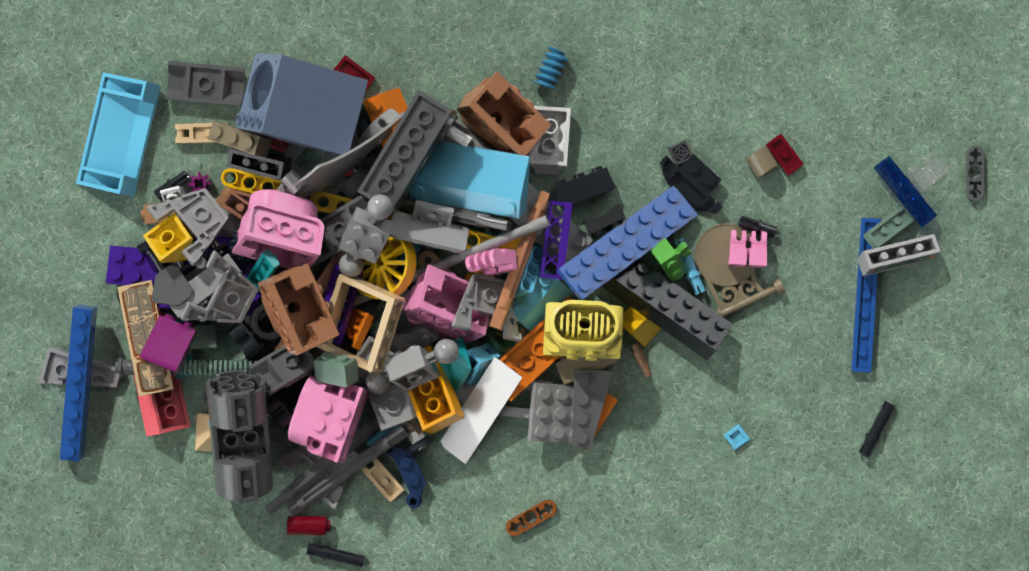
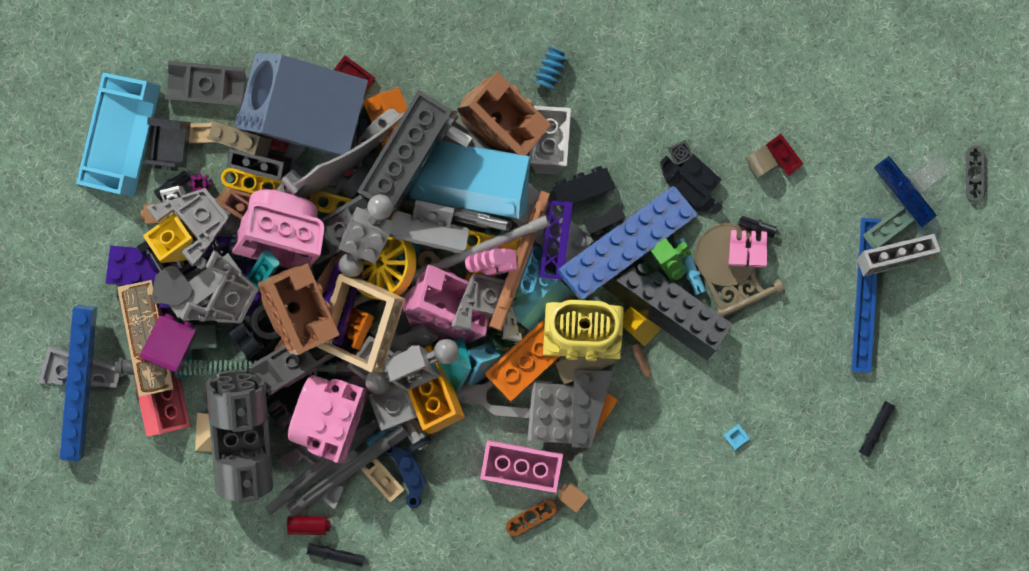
(168, 143): none -> black panel
(336, 369): sand green brick -> none
(481, 410): white sticker -> none
(521, 466): none -> bright pink brick
(572, 496): none -> medium nougat brick

